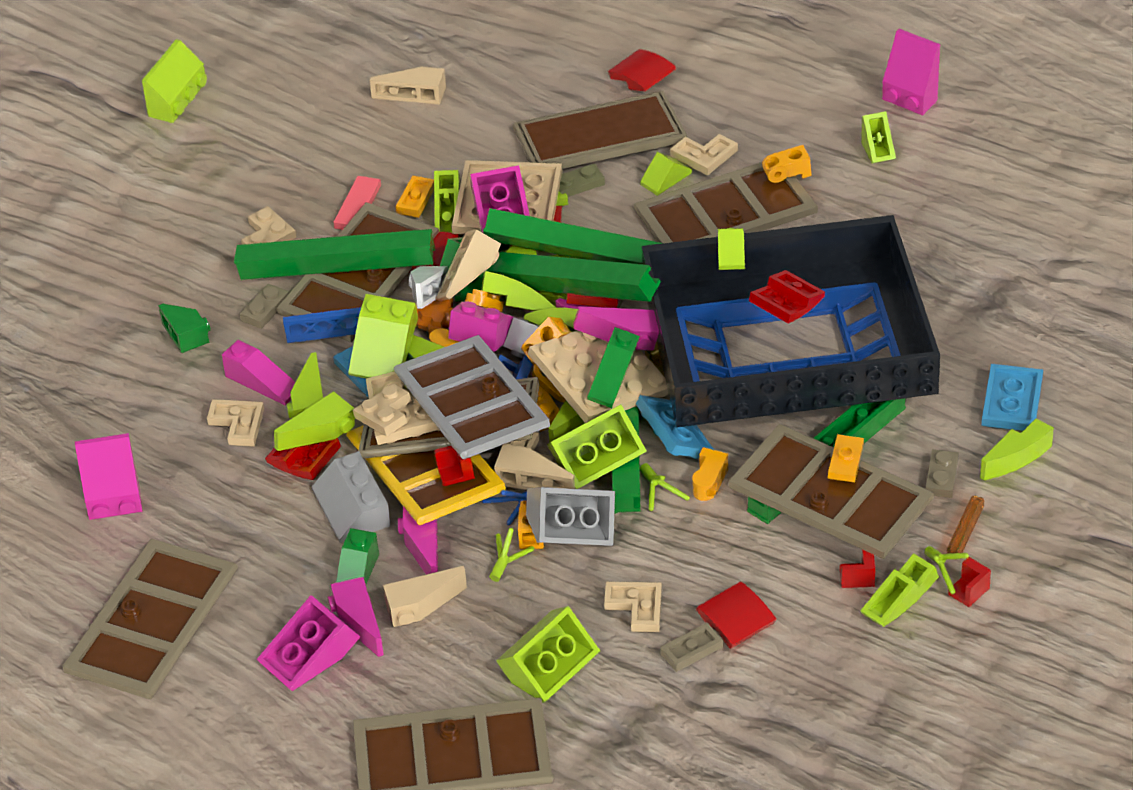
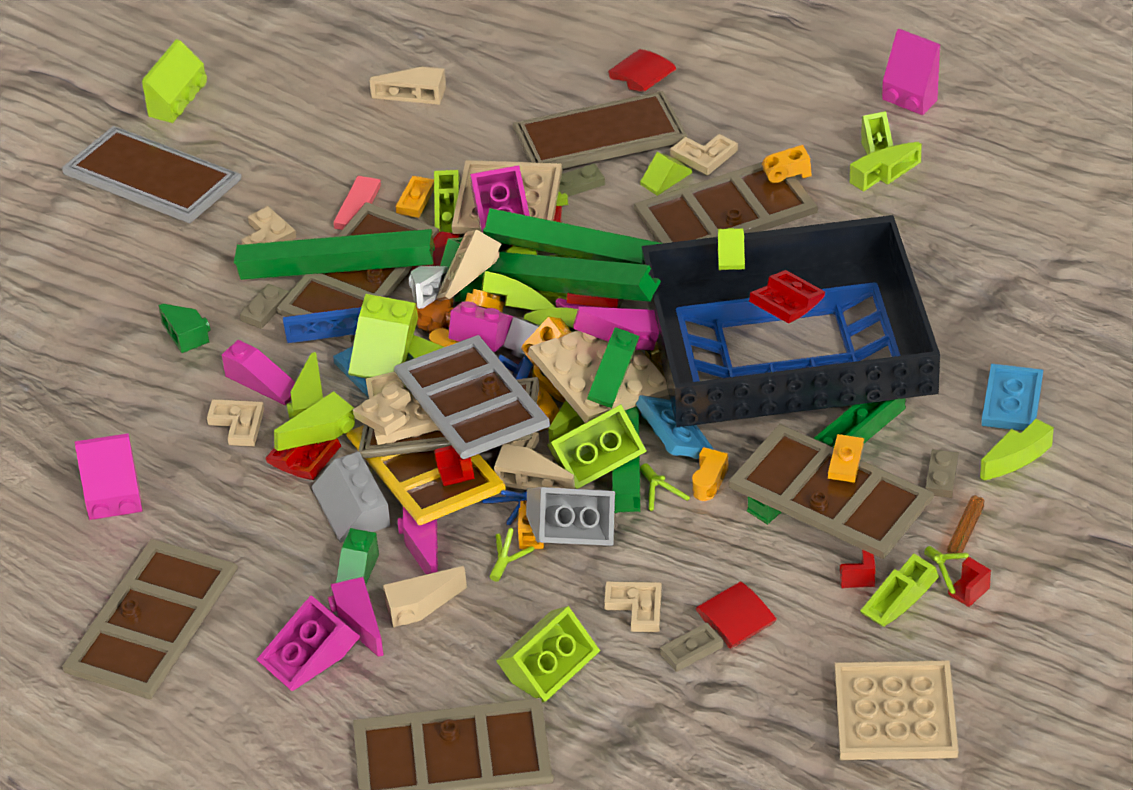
(151, 174): none -> reddish brown door
(885, 165): none -> lime slope
(895, 710): none -> tan plate

